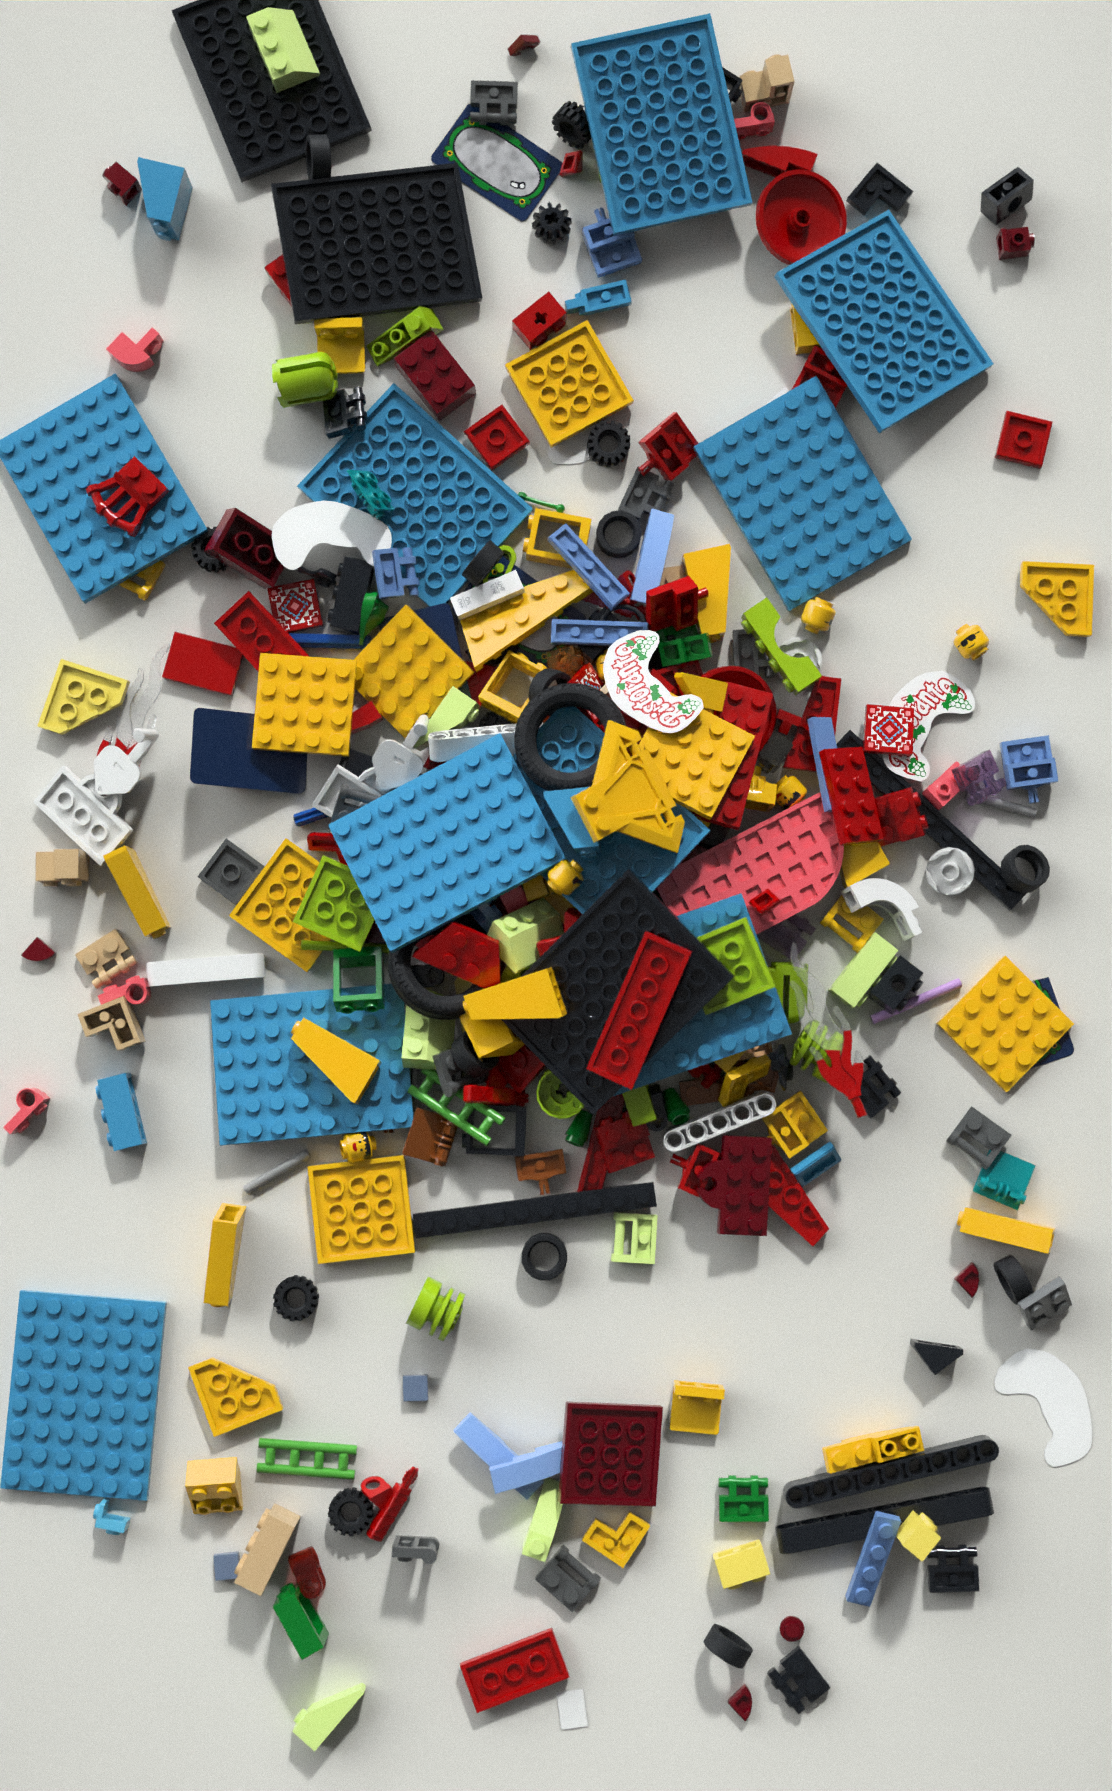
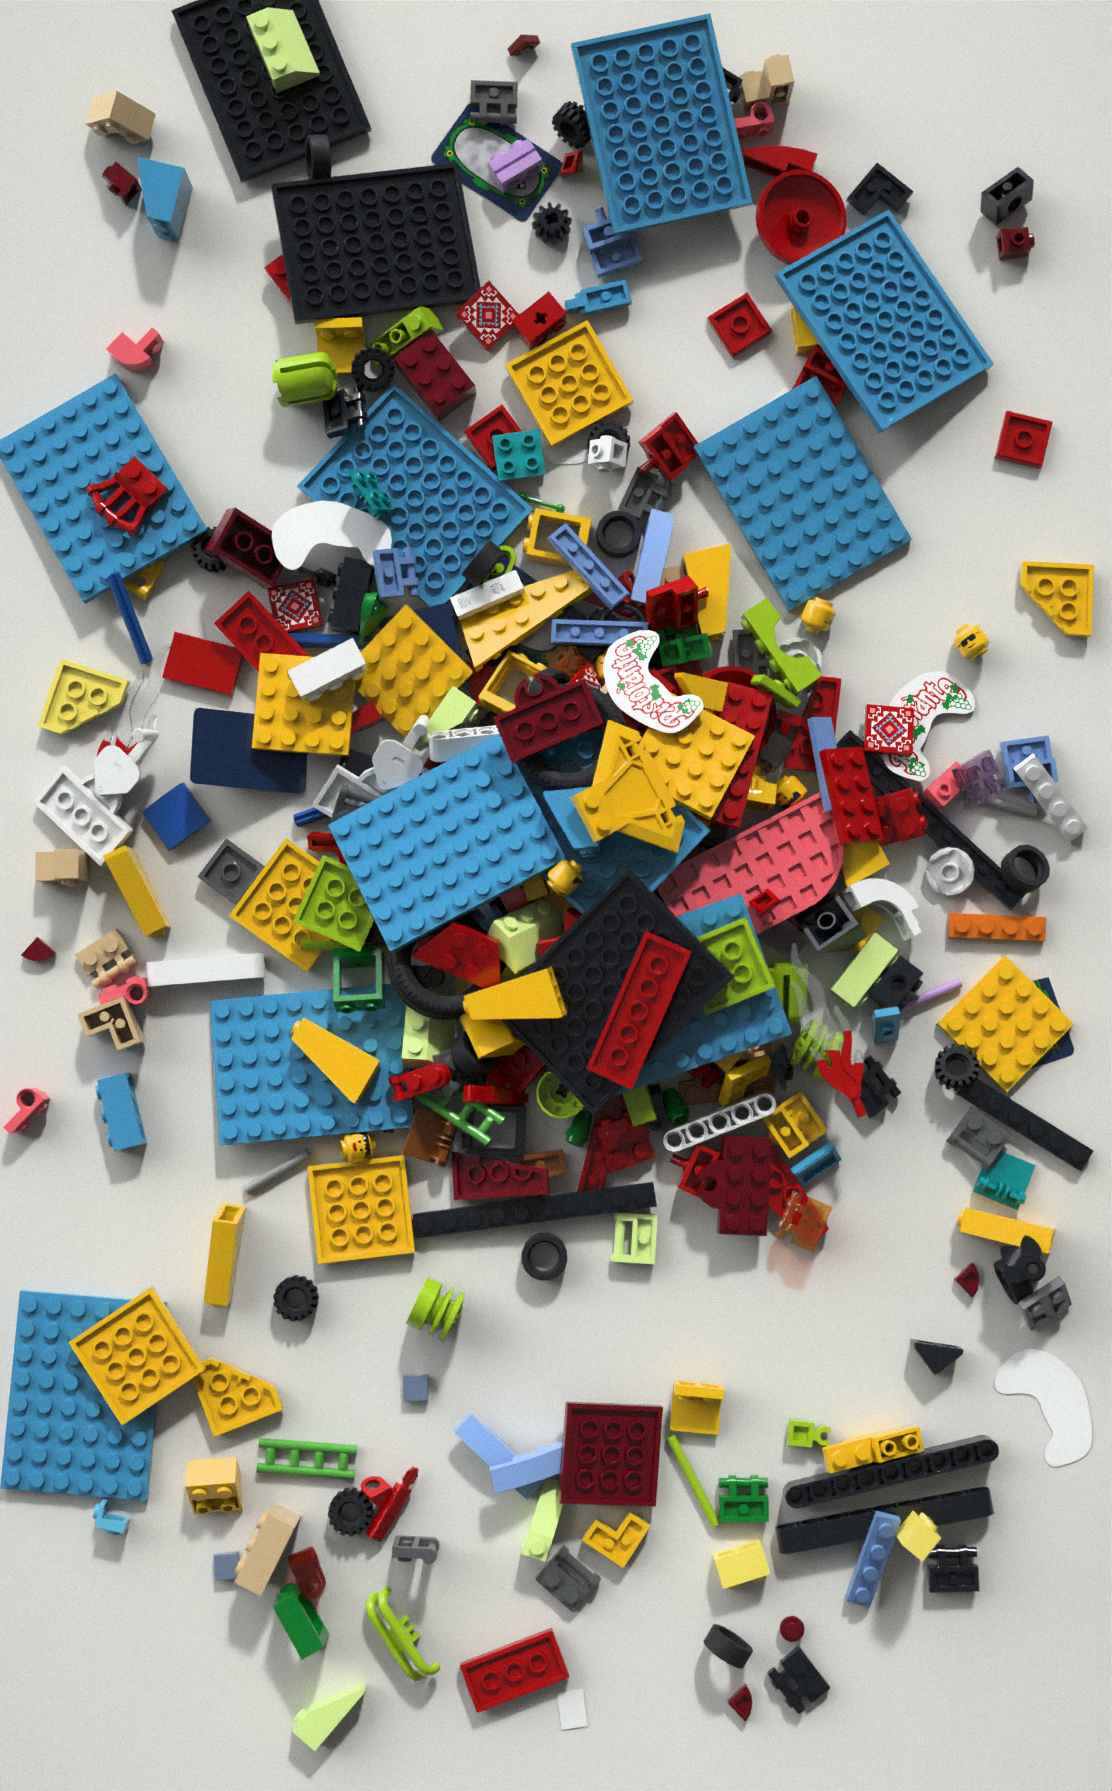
(120, 115): none -> tan brick
(129, 617): none -> blue axle
(137, 1355): none -> yellow plate
(176, 816): none -> blue slope
(328, 670): none -> white brick
(385, 377): none -> black tyre
(398, 1636): none -> lime piece
(420, 1081): none -> red plate
(487, 315): none -> red tile
(491, 1178): none -> dark red wing
(515, 165): none -> lavender brick
(518, 455): none -> teal hinge
(546, 717): none -> dark red plate
(607, 453): none -> white brick
(693, 1480): none -> lime bar
(739, 325): none -> red tile
(778, 689): none -> lime plate
(803, 1433): none -> lime plate
(810, 1223): none -> clear orange plate
(830, 925): none -> black slope
(886, 1025): none -> dark azure plate
(965, 1056): none -> black tyre
(996, 927): none -> orange plate
(1020, 1258): none -> black plate
(1027, 1124): none -> black plate
(1050, 798): none -> white plate

